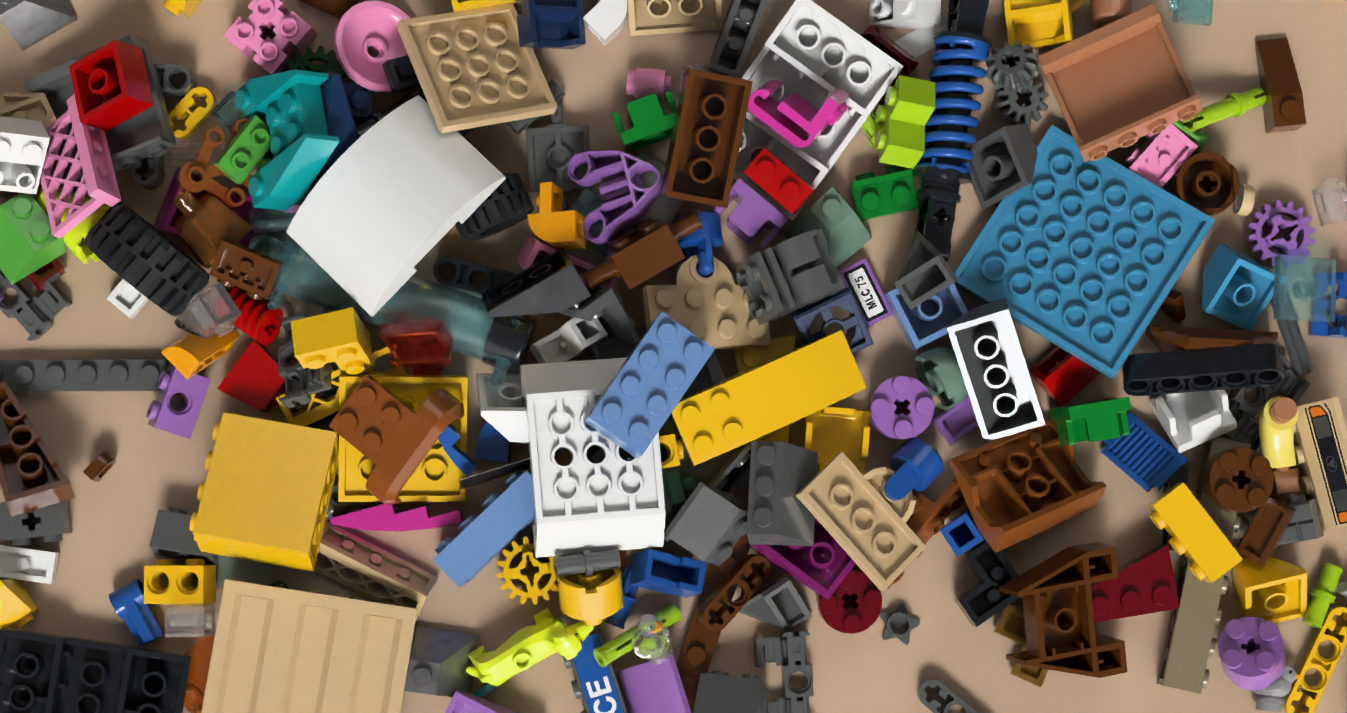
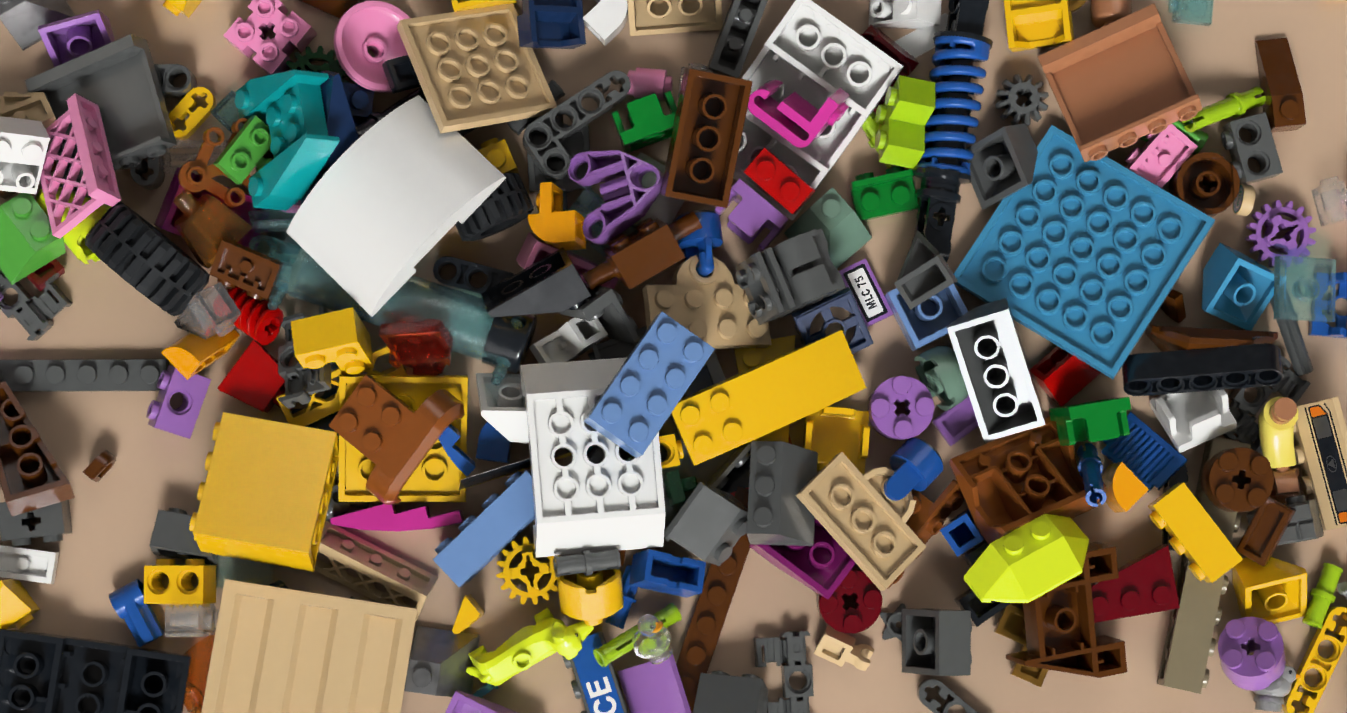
(76, 36): none -> medium lavender slope
(111, 85): red brick -> none
(127, 299): white plate -> none
(468, 614): none -> yellow slope
(499, 155): none -> yellow brick
(580, 118): none -> dark grey beam
(747, 591): reddish brown beam -> none
(778, 606): dark grey slope -> none
(840, 647): none -> tan plate
(936, 642): none -> dark grey brick
(1000, 64): dark grey gear -> none
(1029, 561): none -> neon yellow wedge
(1090, 470): none -> blue pin
(1122, 487): none -> light orange brick
(1260, 148): none -> dark grey brick

